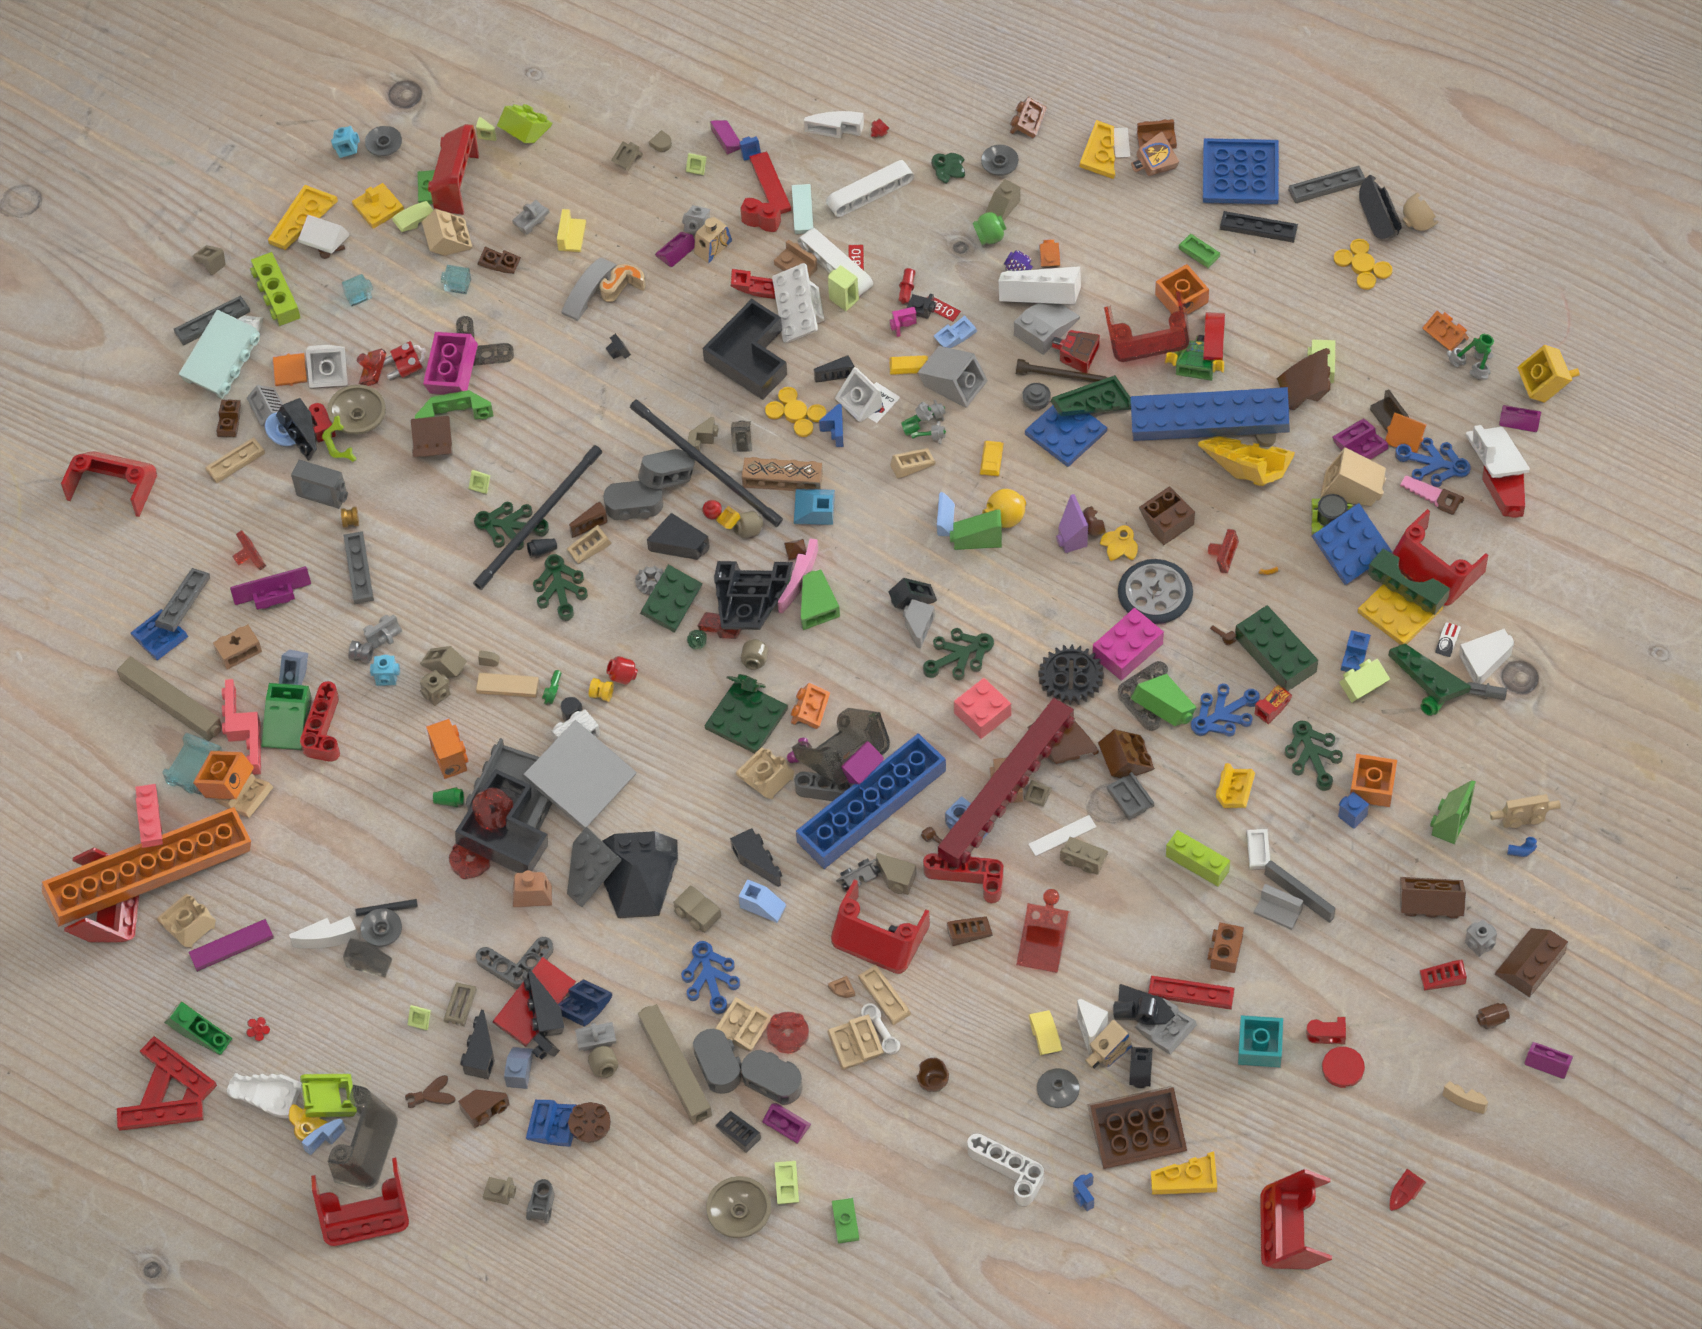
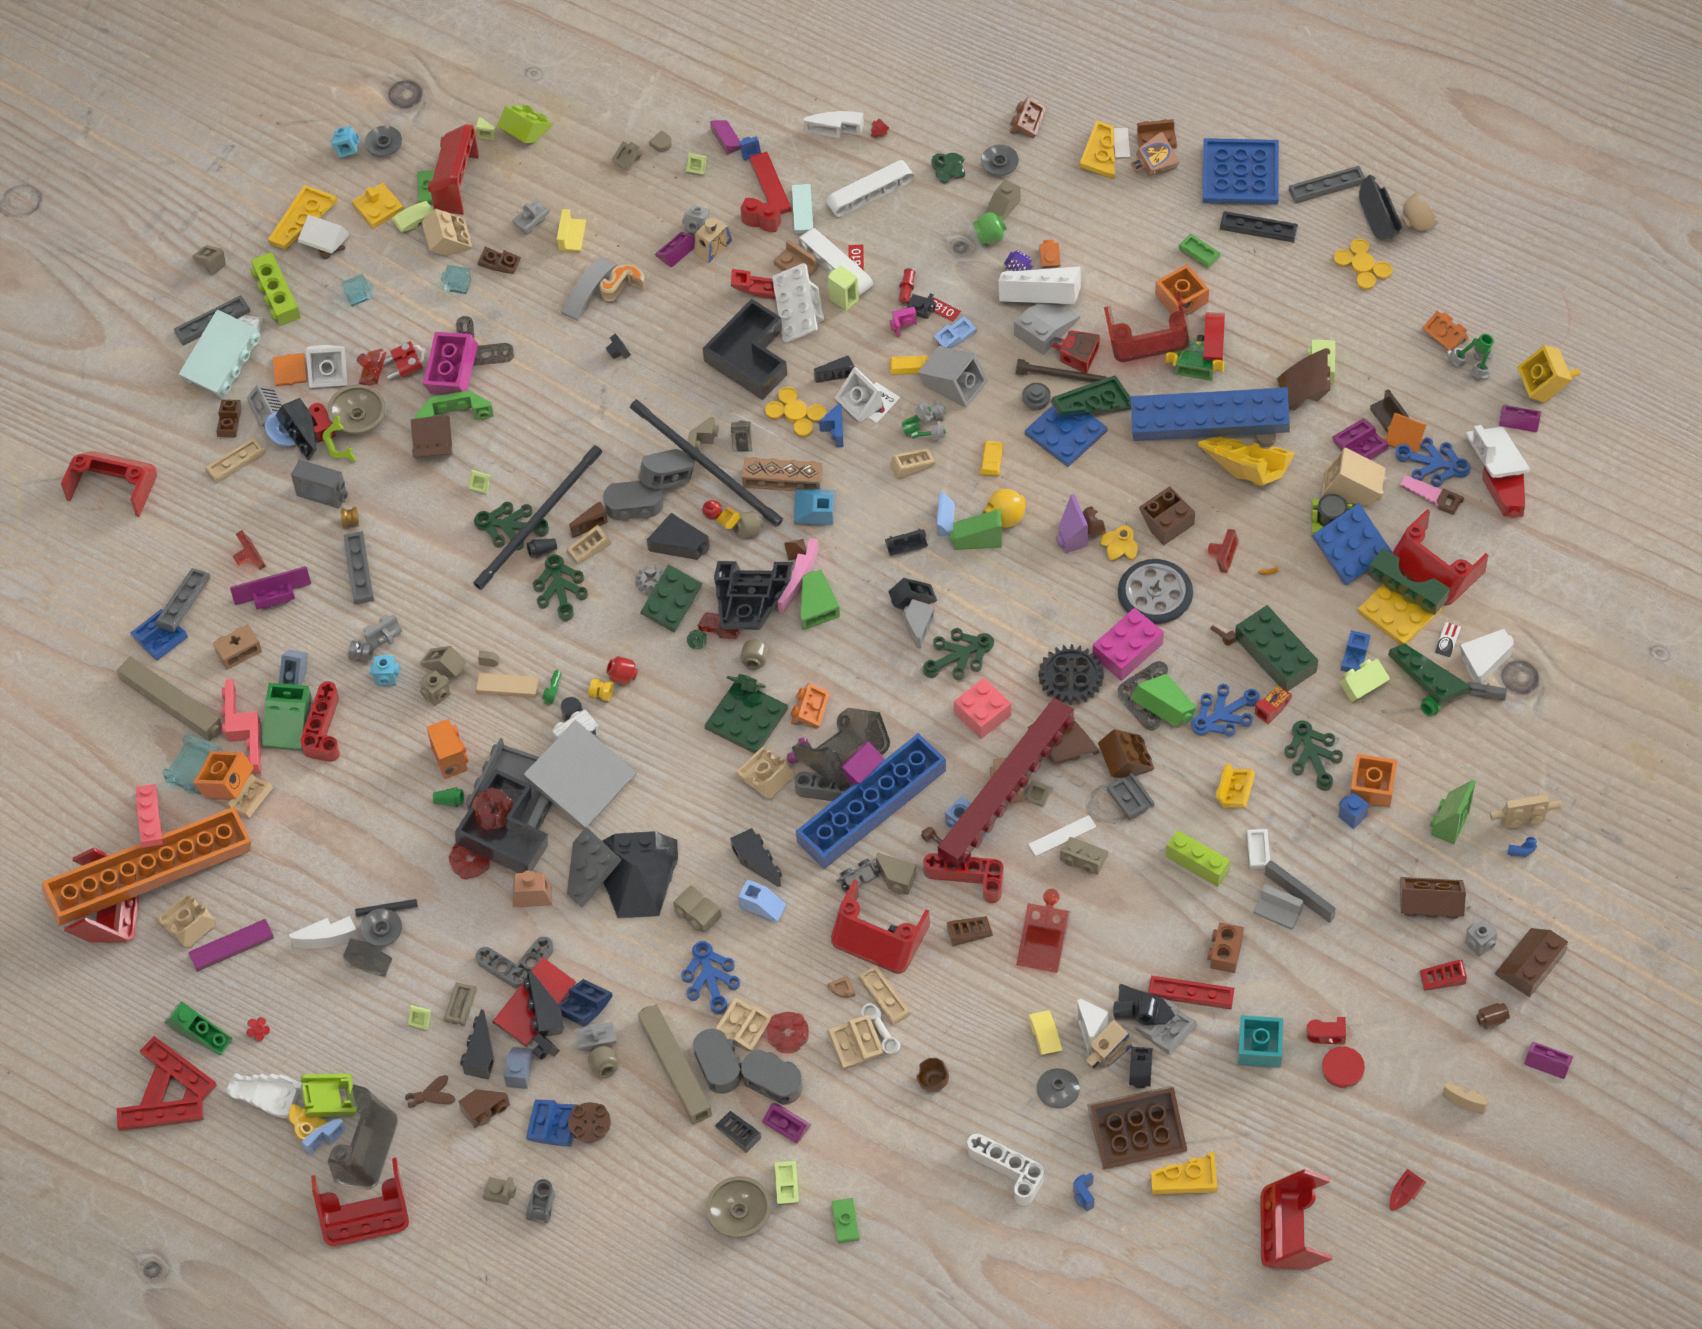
(906, 542): none -> black hinge

